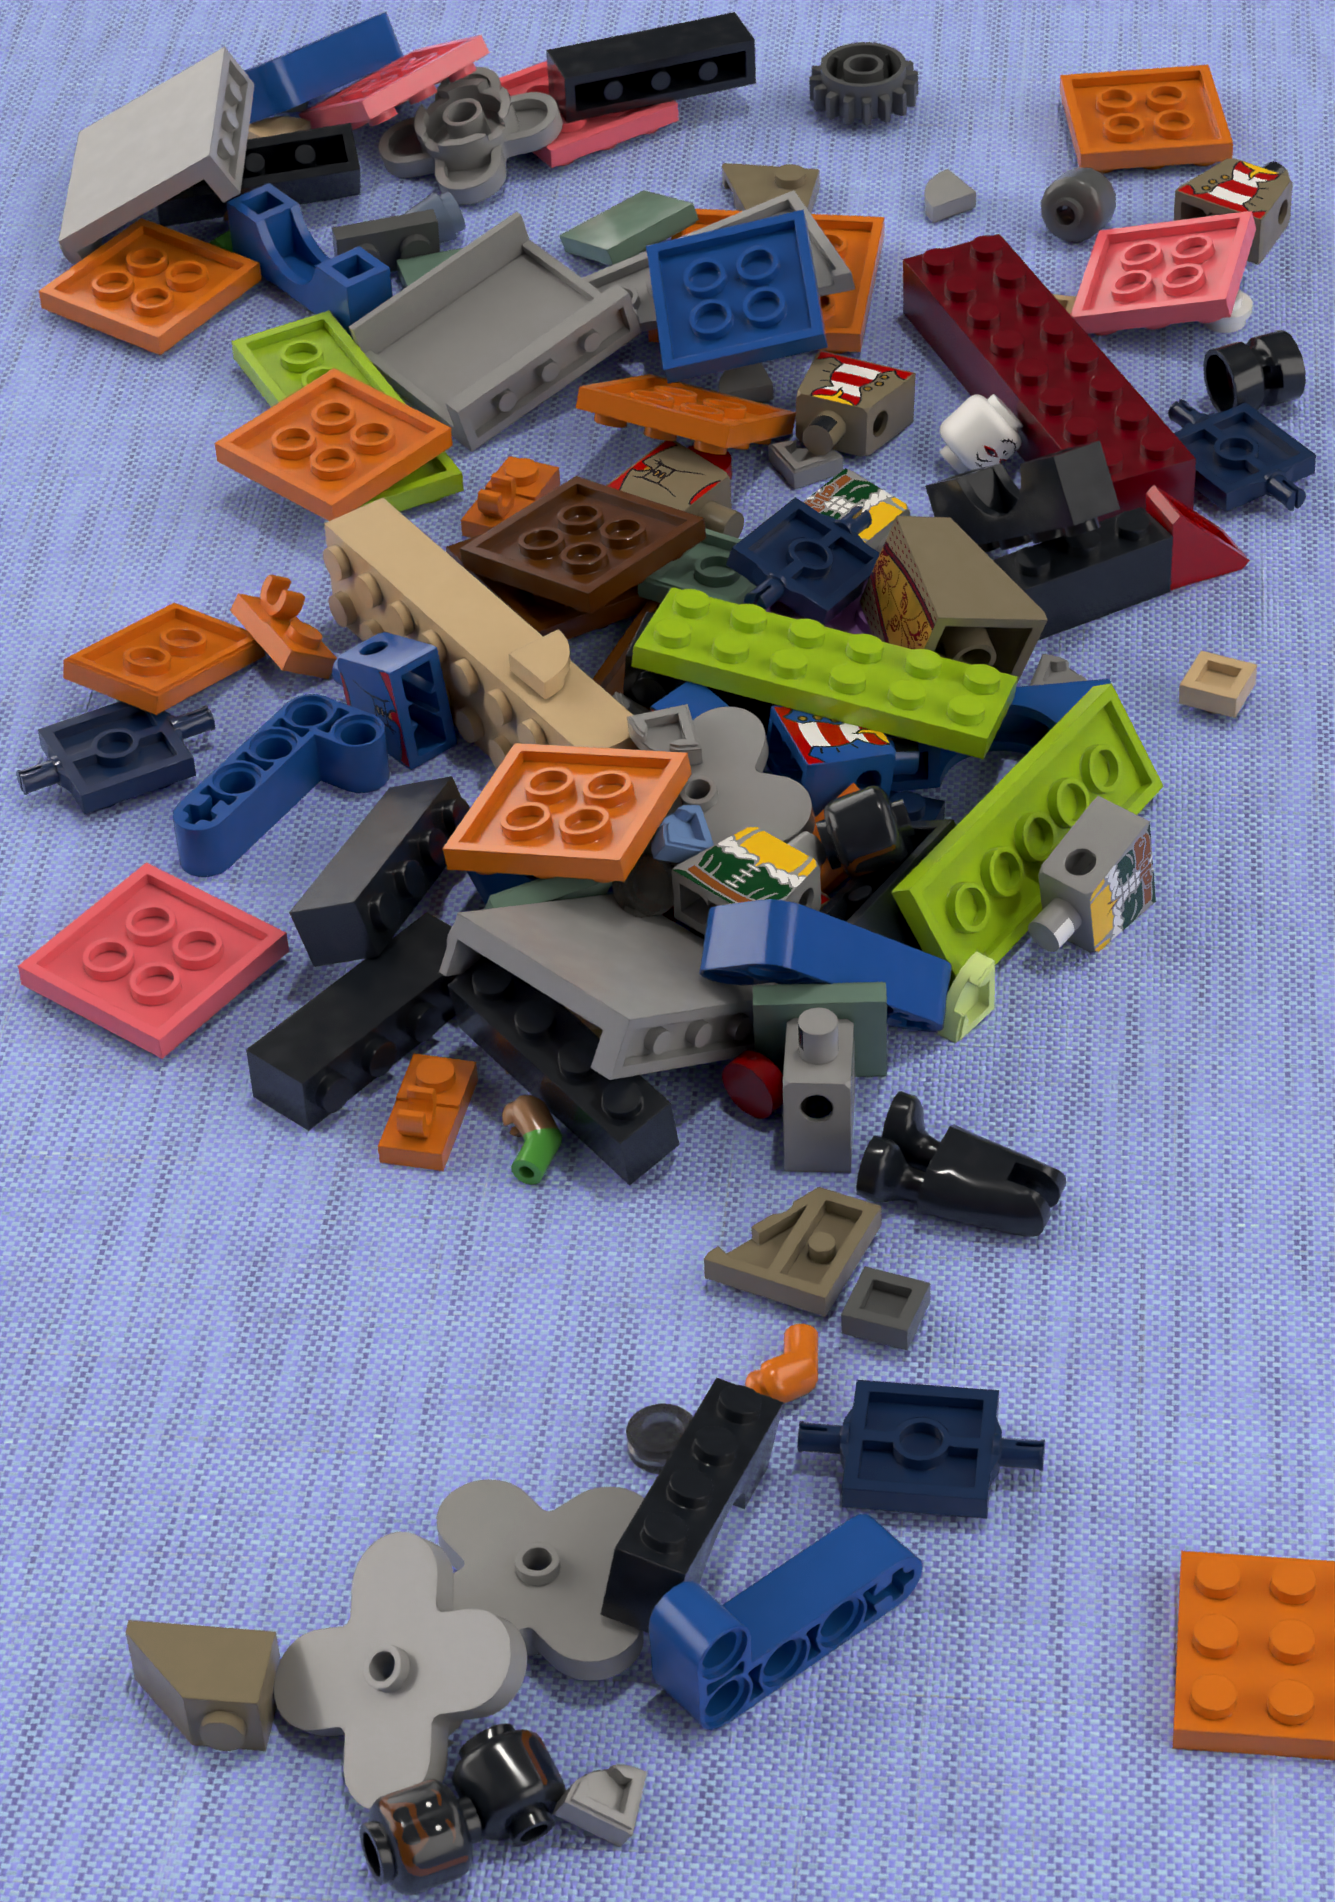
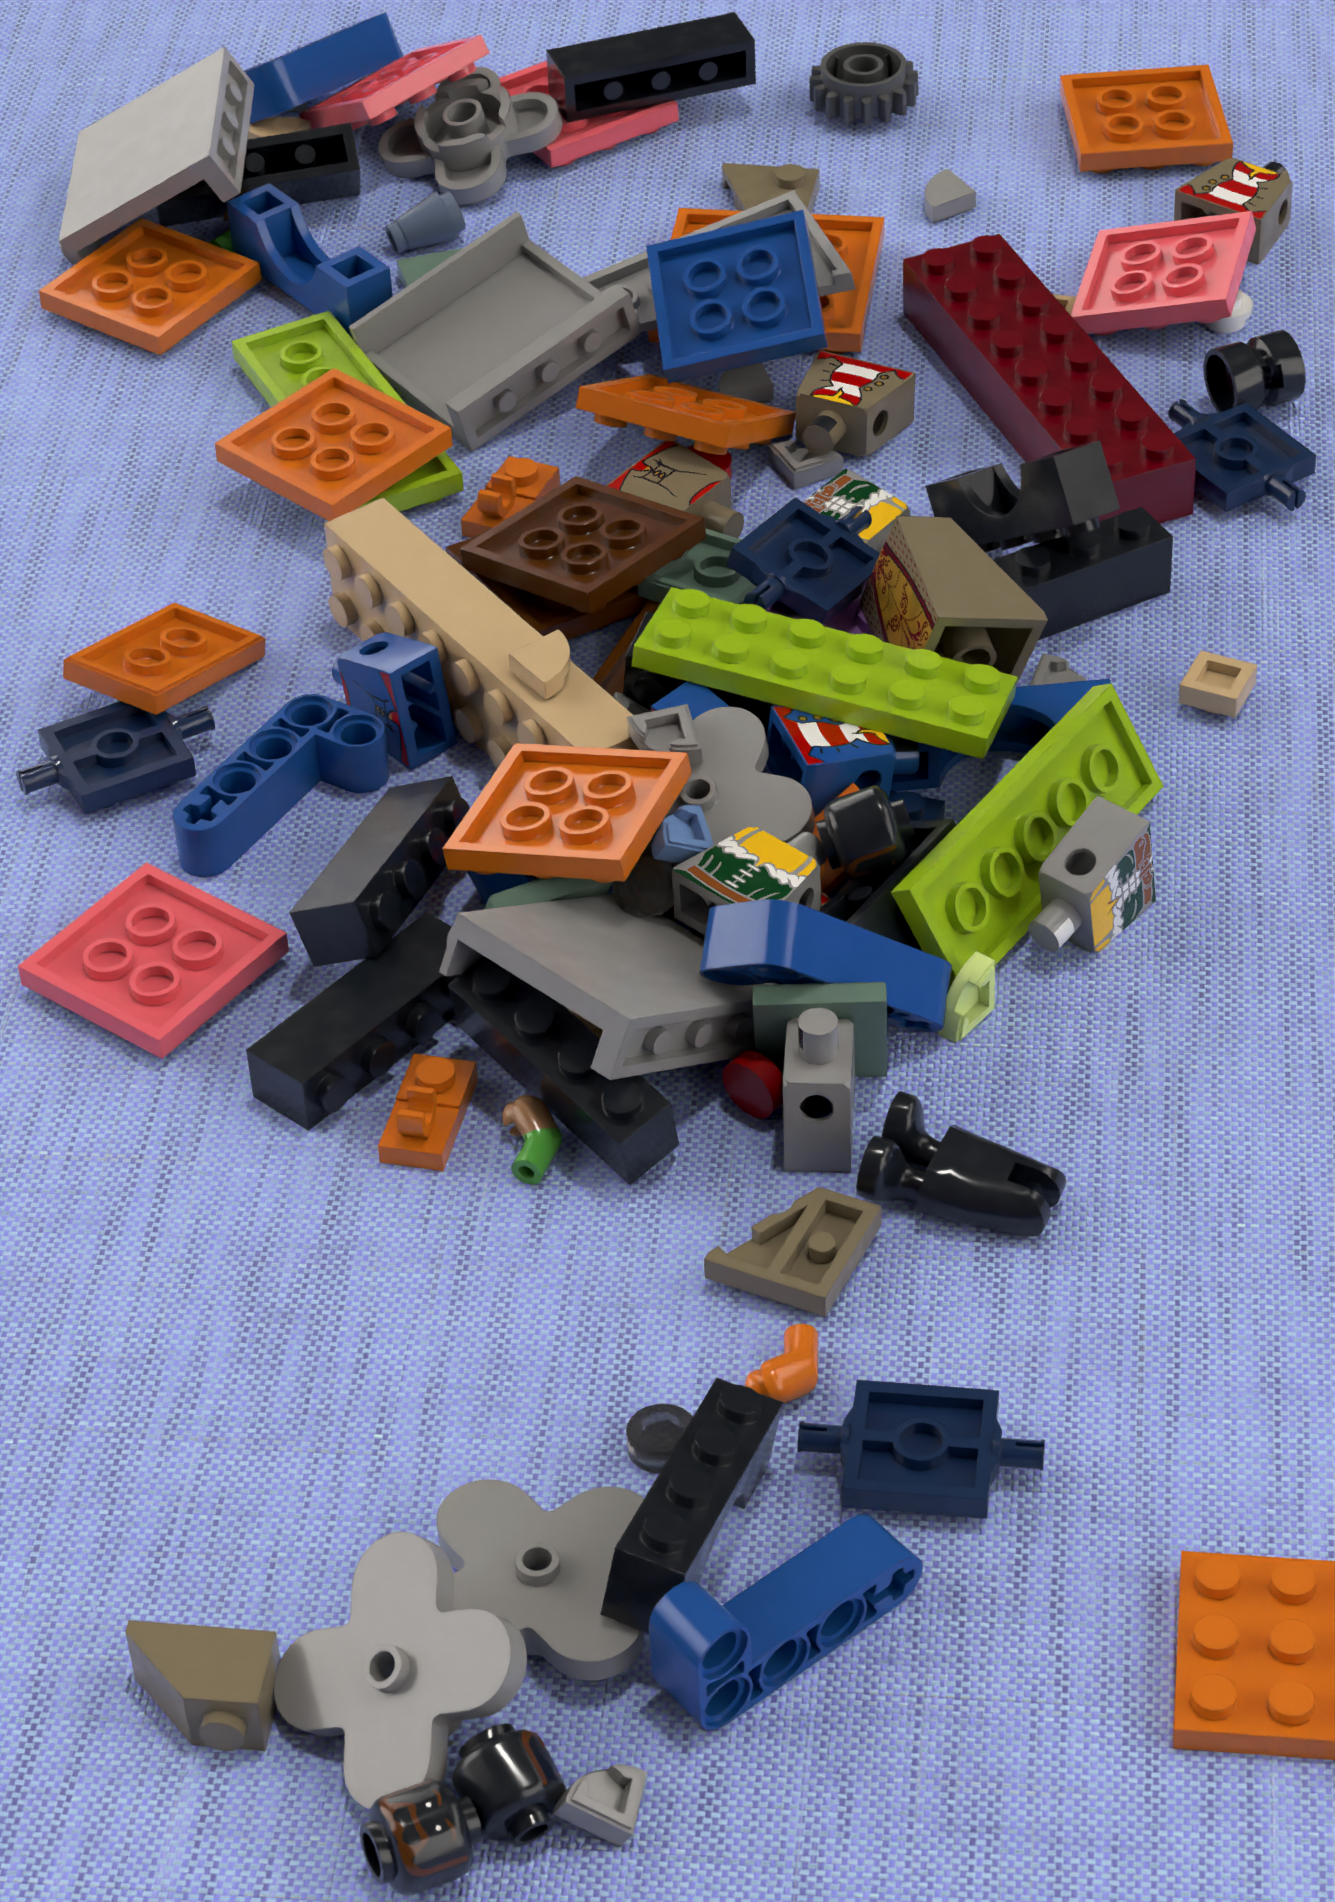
(277, 629): orange plate -> none
(391, 237): dark grey plate -> none
(629, 227): sand green tile -> none
(885, 1308): dark grey plate -> none
(980, 434): white head -> none
(1083, 202): dark grey head -> none
(1199, 546): red slope -> none

